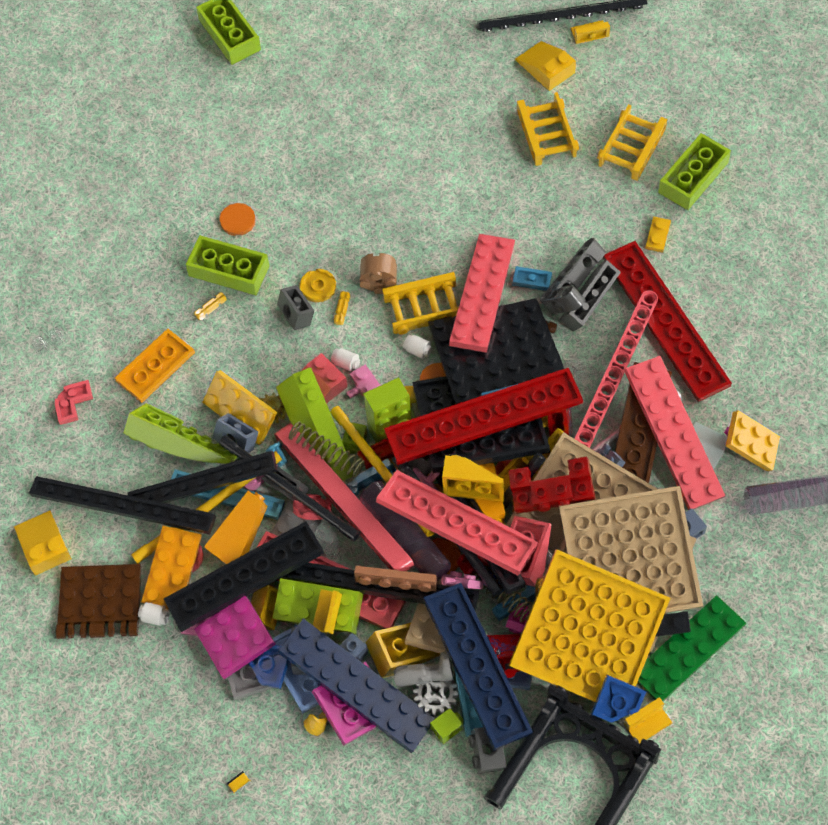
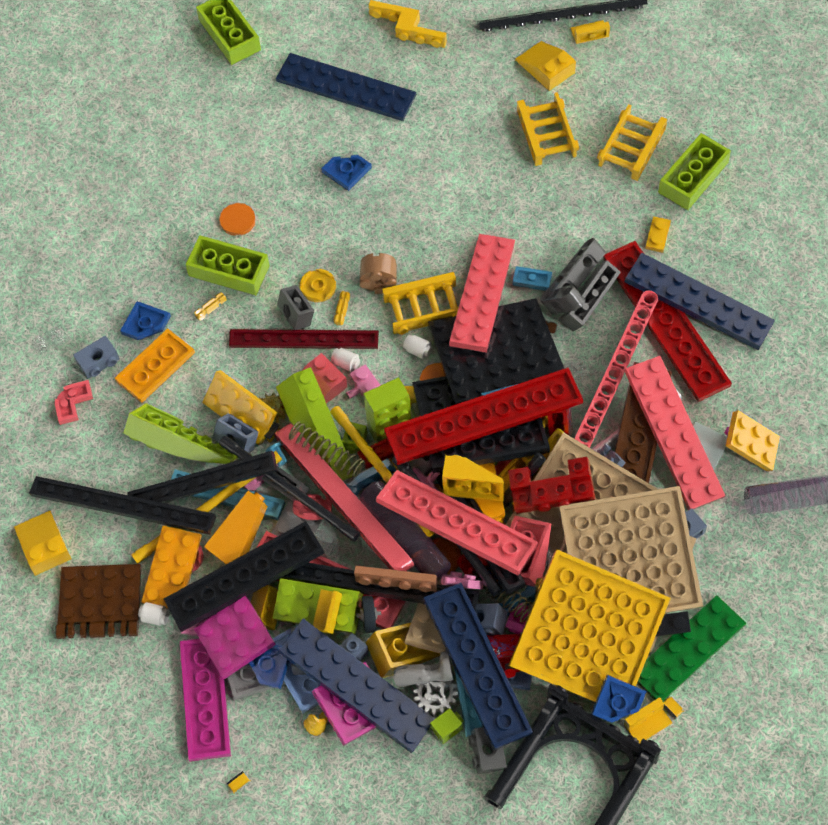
(99, 349): none -> sand blue brick
(144, 321): none -> blue plate
(204, 704): none -> dark pink plate
(273, 429): none -> black piece
(304, 339): none -> dark red tile
(346, 86): none -> dark blue plate
(346, 170): none -> blue plate
(368, 614): none -> black wheel
(407, 24): none -> yellow bracket
(492, 618): none -> sand blue brick
(672, 707): none -> yellow piece
(700, 301): none -> dark blue plate

